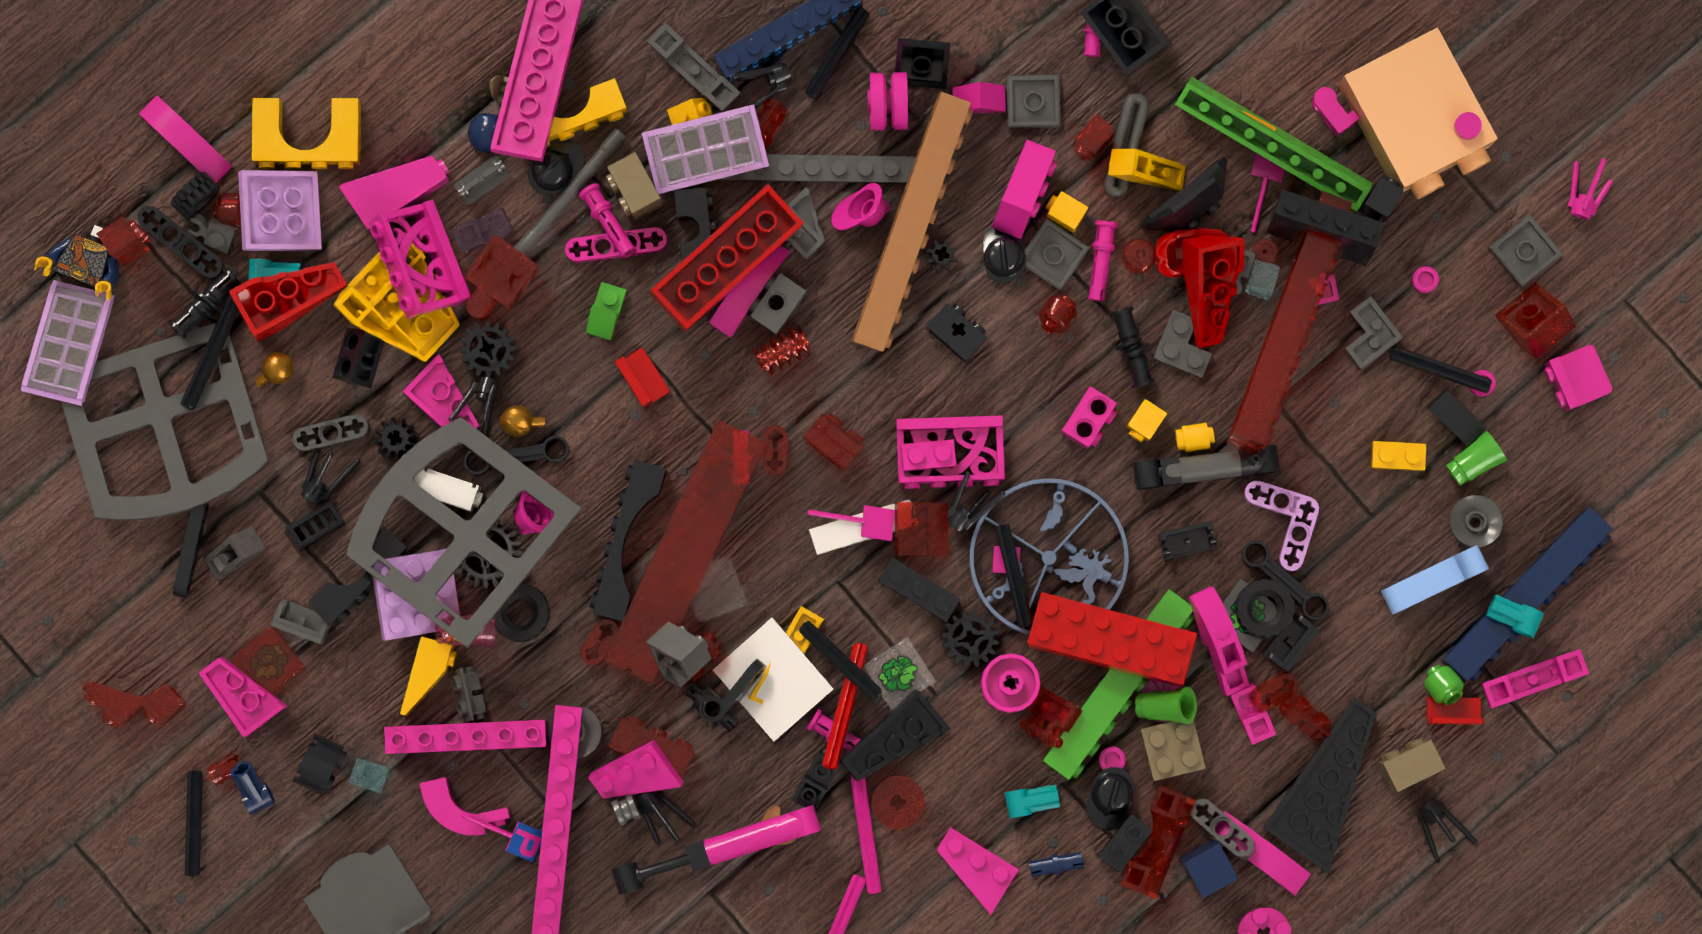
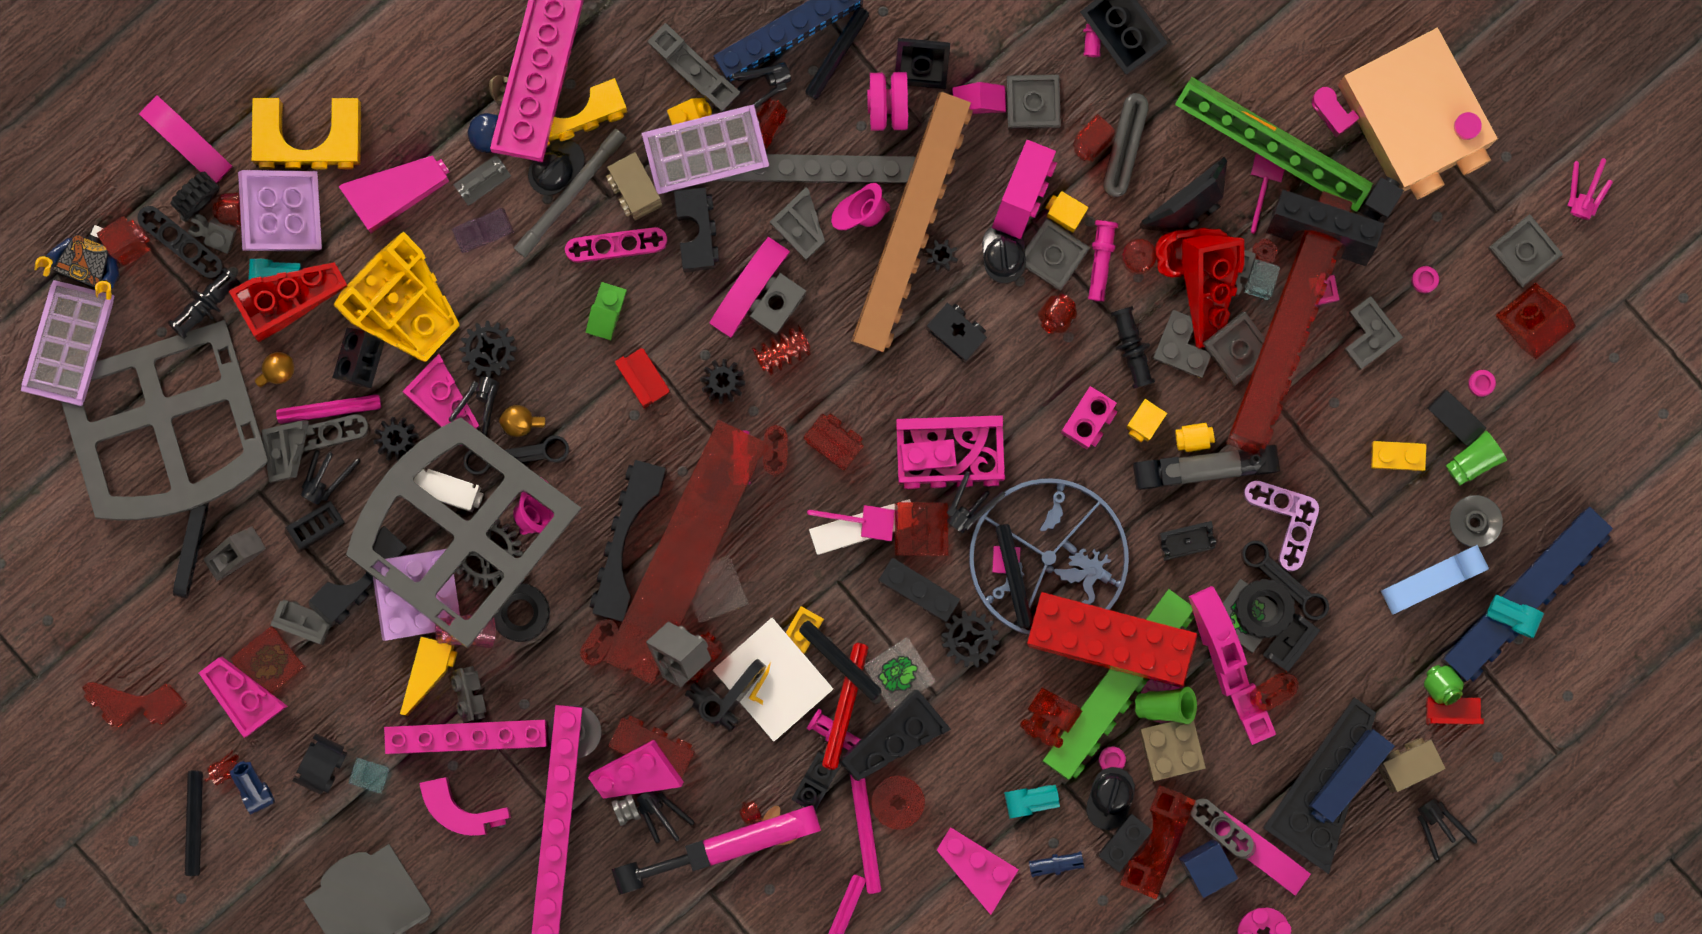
(210, 354): black axle -> none
(284, 449): none -> dark grey wing
(328, 409): none -> dark pink axle
(402, 276): dark pink fence -> none
(500, 280): clear red brick -> none
(523, 841): piece -> none
(601, 208): dark pink pin -> none
(725, 391): none -> black gear
(726, 258): red brick -> none
(750, 813): none -> clear red plate
(1015, 668): dark pink wheel -> none
(1146, 169): yellow slope -> none
(1236, 347): none -> dark grey tile
(1315, 723): clear red hinge -> none
(1350, 776): none -> dark blue slope
(1440, 369): black axle -> none
(1535, 678): dark pink slope -> none
(1577, 378): dark pink bracket -> none

